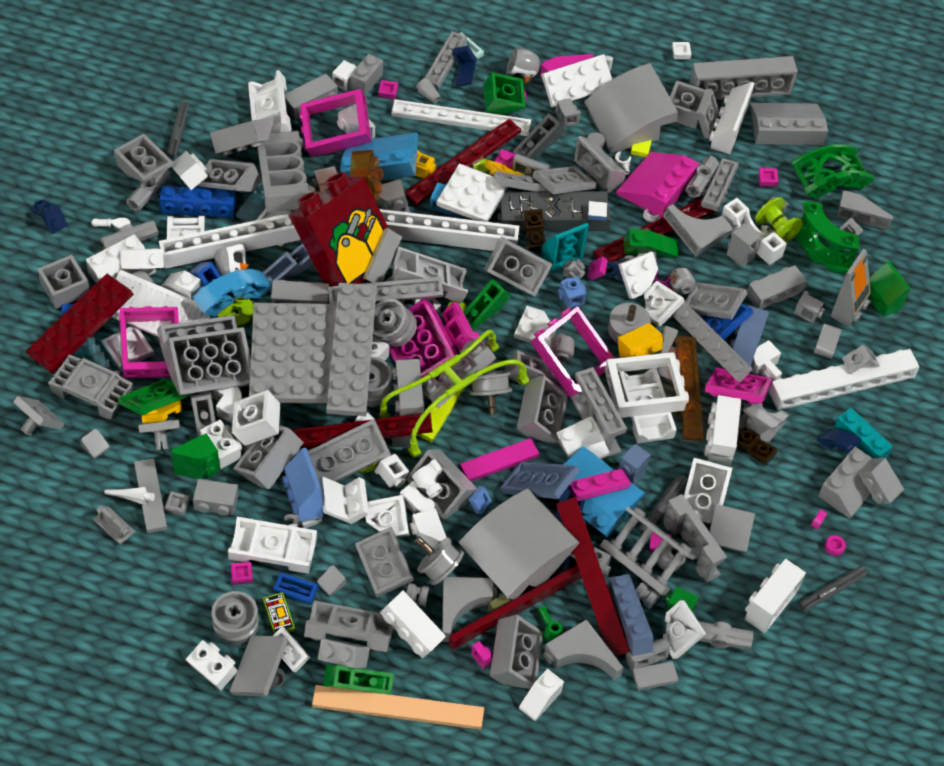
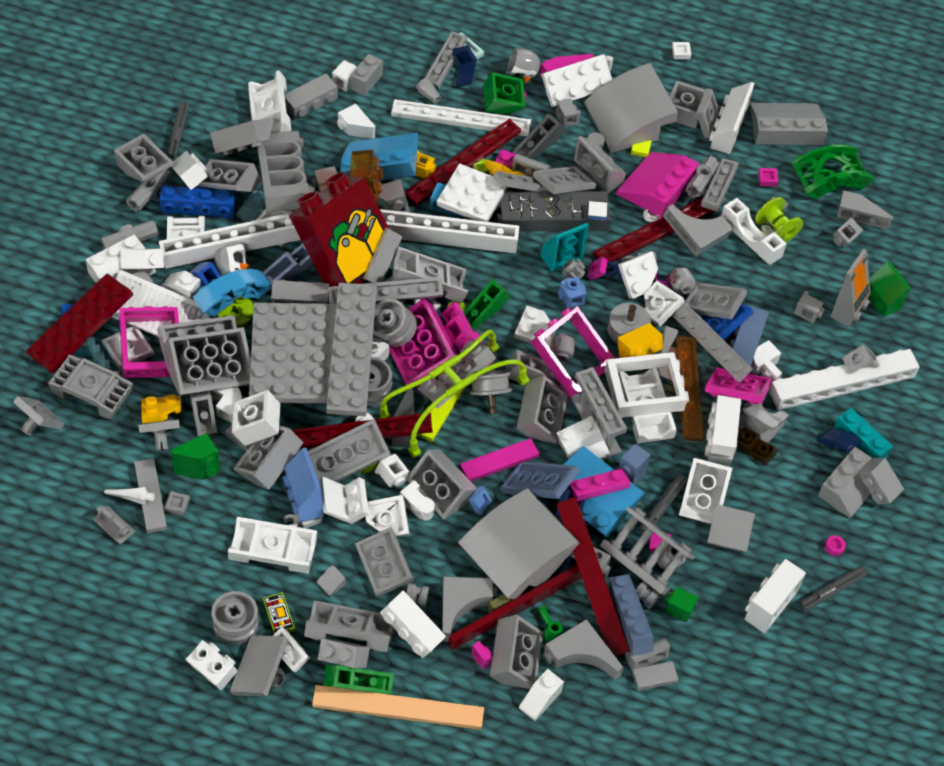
(51, 215): dark blue bracket -> none
(63, 281): light grey brick -> none
(94, 443): light grey slope -> none
(118, 223): white piece -> none
(151, 397): green tile -> none
(215, 497): light grey brick -> none
(228, 448): white brick -> none
(241, 573): dark pink tile -> none
(295, 592): blue tile -> none
(339, 142): dark pink window -> none
(388, 89): dark pink tile -> none
(411, 400): light grey brick -> none
(426, 477): white piece -> none
(428, 527): white slope -> none
(439, 560): light grey wheel -> none
(517, 266): light grey slope -> none
(534, 228): dark brown slope -> none
(623, 164): white piece -> none
(643, 241): green slope -> none
(681, 629): white plate -> none
(682, 519): light grey piece -> none
(722, 636): light grey piece -> none
(743, 244): light grey brick -> none
(770, 75): light grey brick -> none
(776, 287): light grey brick -> none
(818, 519): dark pink tile -> none
(827, 341): light grey beam -> none
(832, 257): green fence -> none

